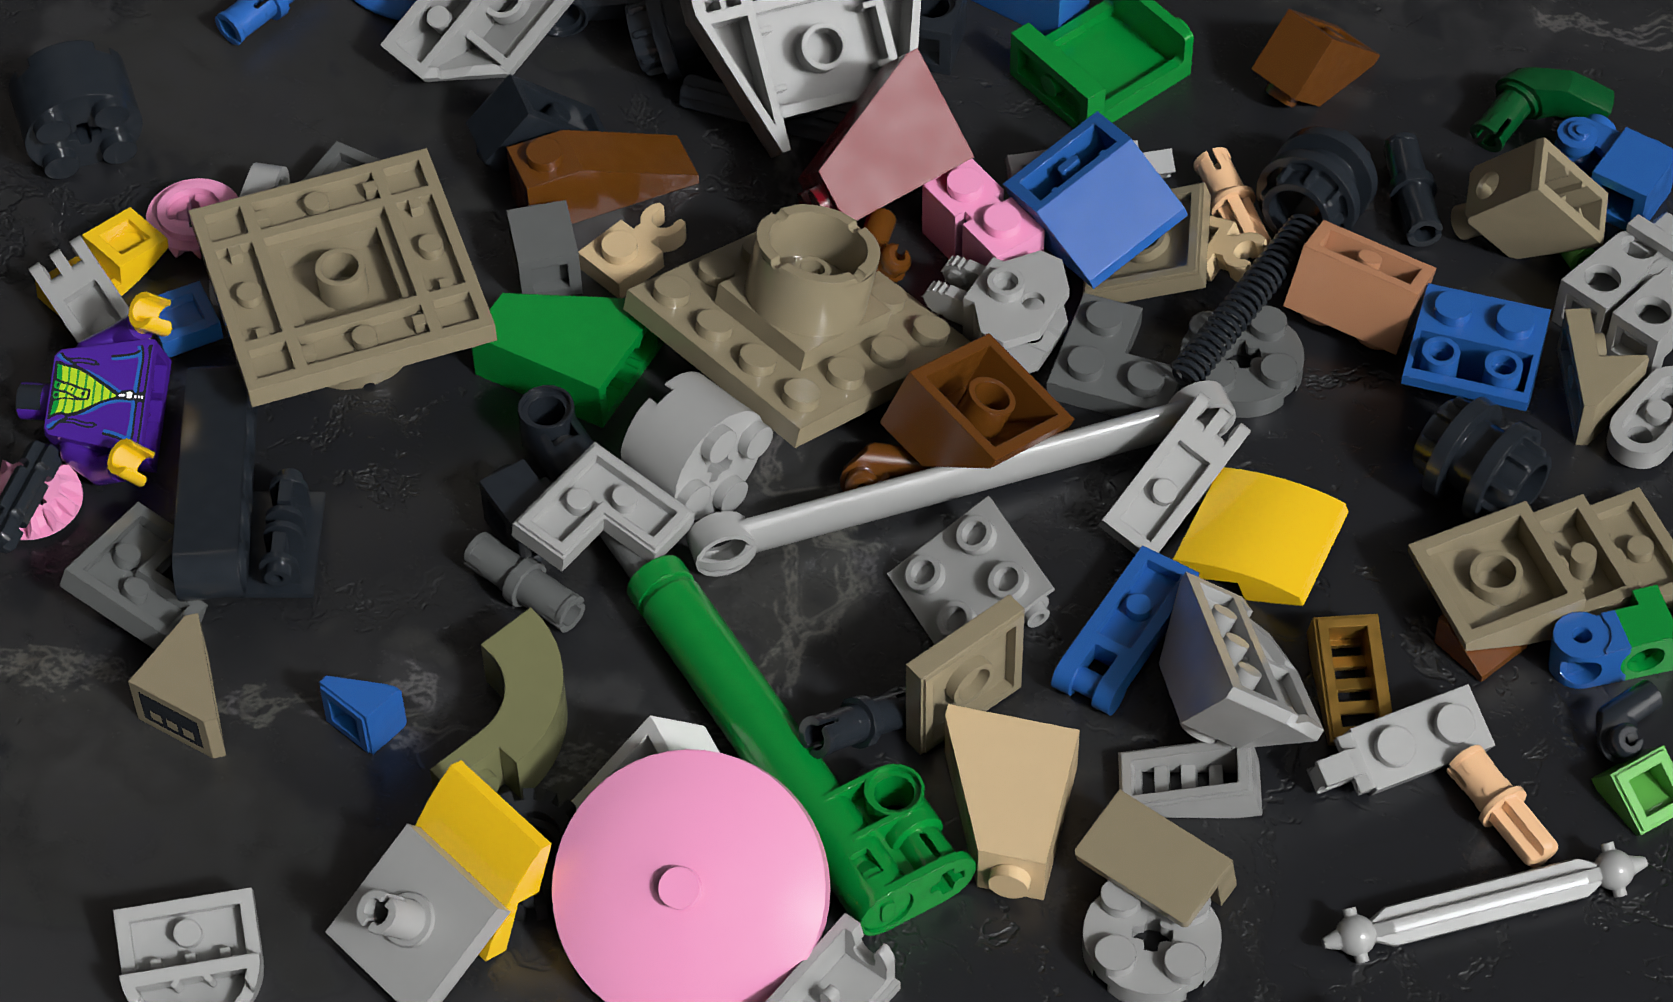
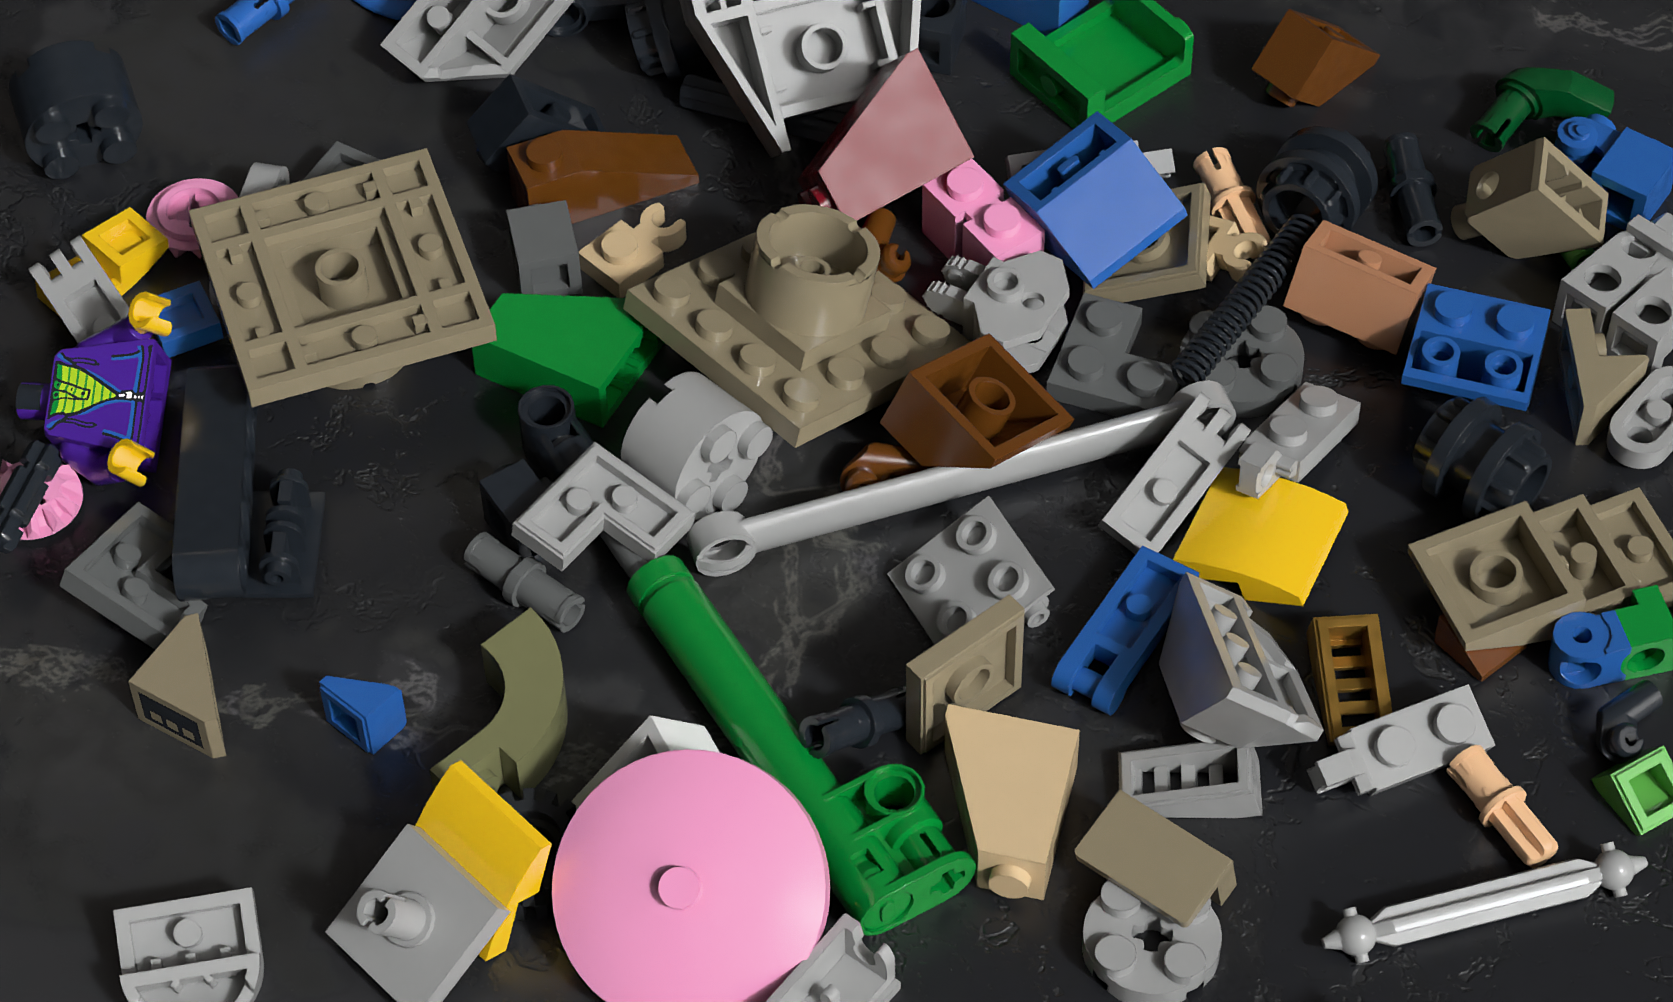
(1295, 438): none -> light grey hinge

